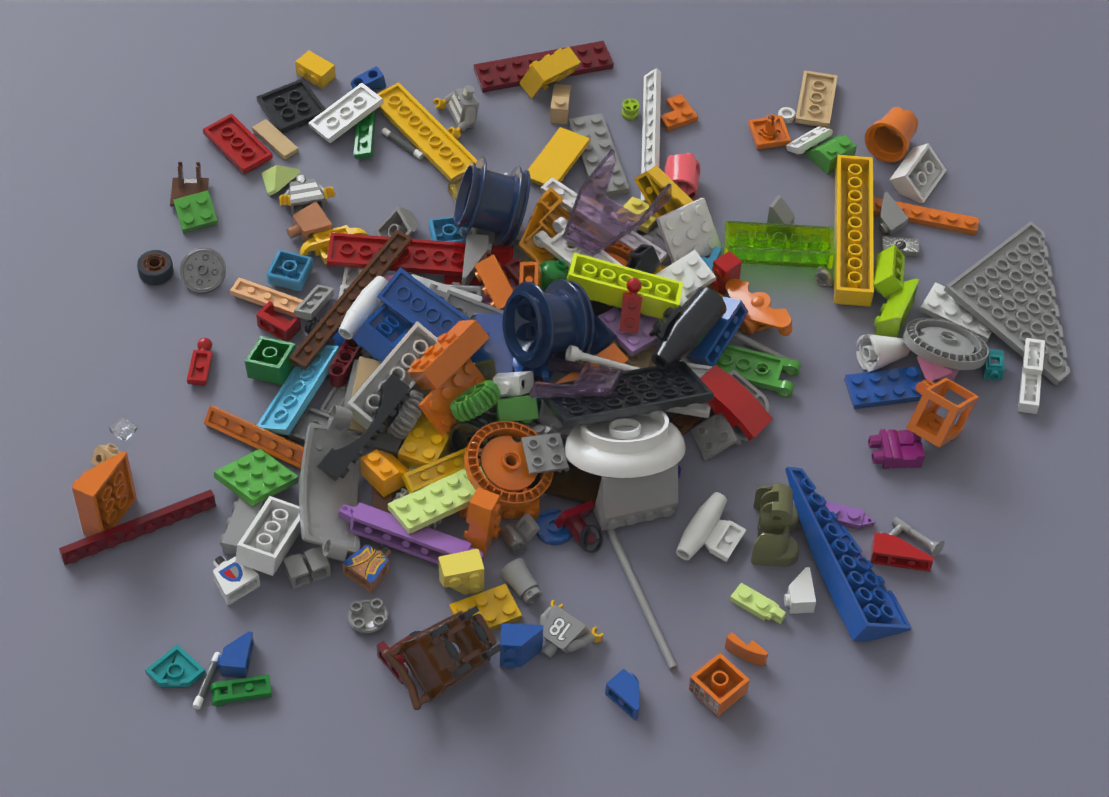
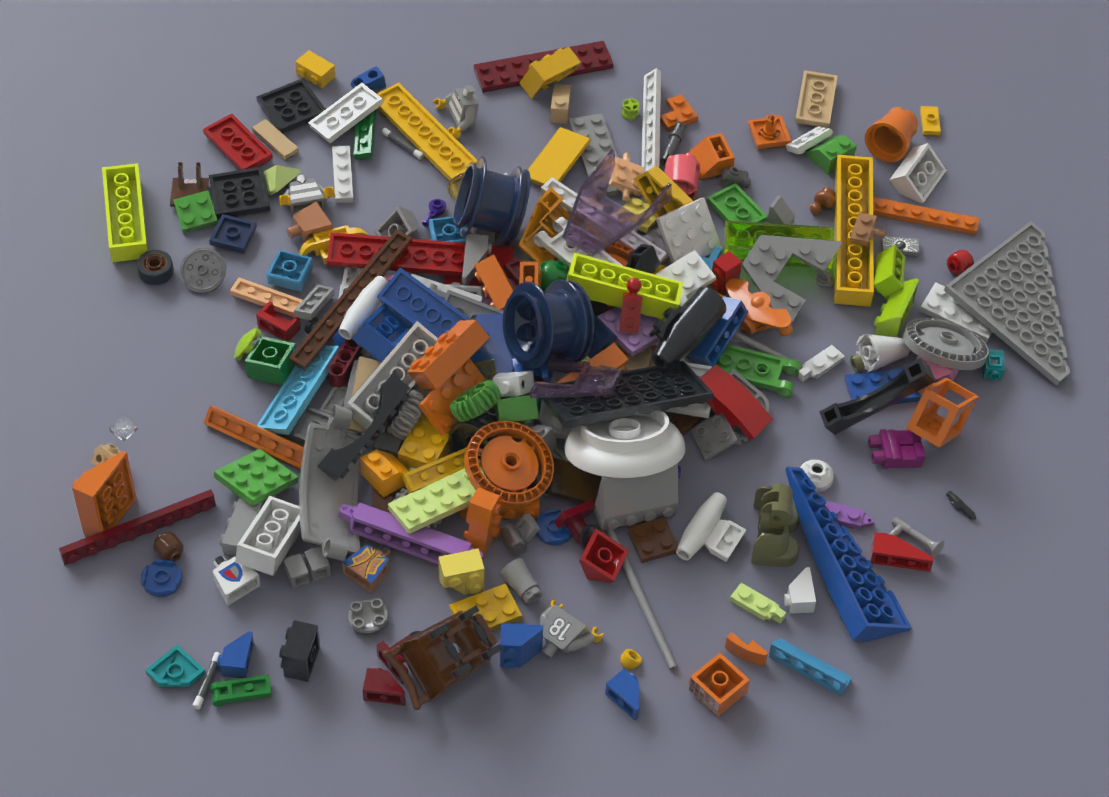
(124, 212): none -> neon yellow brick
(161, 578): none -> blue tile
(168, 546): none -> reddish brown head
(200, 363): red plate -> none
(232, 233): none -> dark blue plate
(239, 192): none -> black plate
(245, 343): none -> lime dish
(300, 650): none -> black brick
(342, 174): none -> white plate
(382, 687): none -> dark red slope
(436, 208): none -> dark purple plate
(544, 453): light grey plate -> none
(575, 354): white piece -> none
(602, 557): none -> red slope
(624, 176): none -> light nougat plate
(628, 662): none -> yellow piece
(652, 540): none -> reddish brown plate
(674, 139): none -> dark grey pin
(713, 156): none -> orange slope
(734, 175): none -> dark grey plate
(736, 205): none -> bright green plate
(771, 255): none -> light grey wing
(788, 114): white tile -> none
(809, 666): none -> dark azure fence
(821, 363): none -> white hinge
(821, 480): none -> white piece
(824, 199): none -> dark orange animal
(857, 363): none -> olive tile
(865, 229): none -> medium nougat plate
(891, 216): light grey slope -> none
(911, 379): none -> black arch
(930, 120): none -> yellow plate
(958, 504): none -> black piece
(959, 262): none -> red head
(1031, 376): white slope -> none

